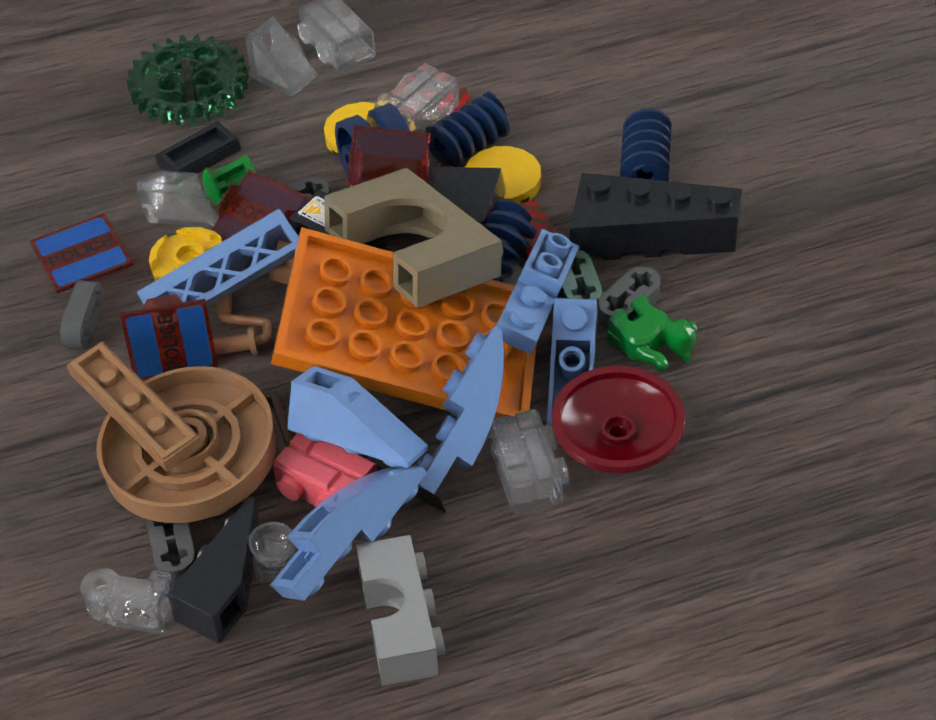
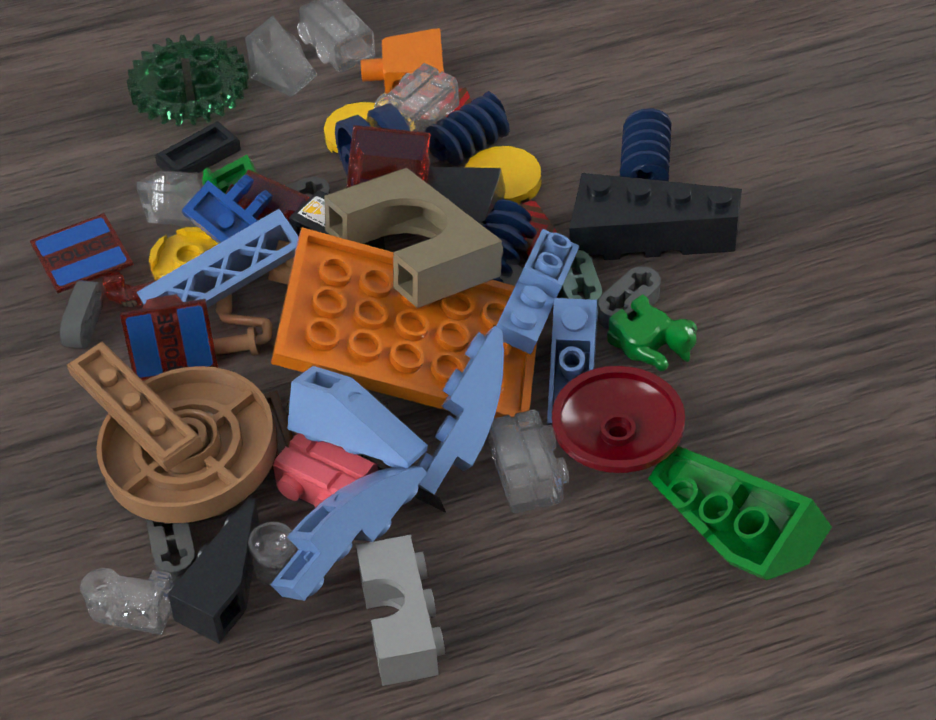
(122, 293): none -> clear red arm
(219, 212): none -> blue hinge
(404, 55): none -> orange torso
(742, 516): none -> green wedge

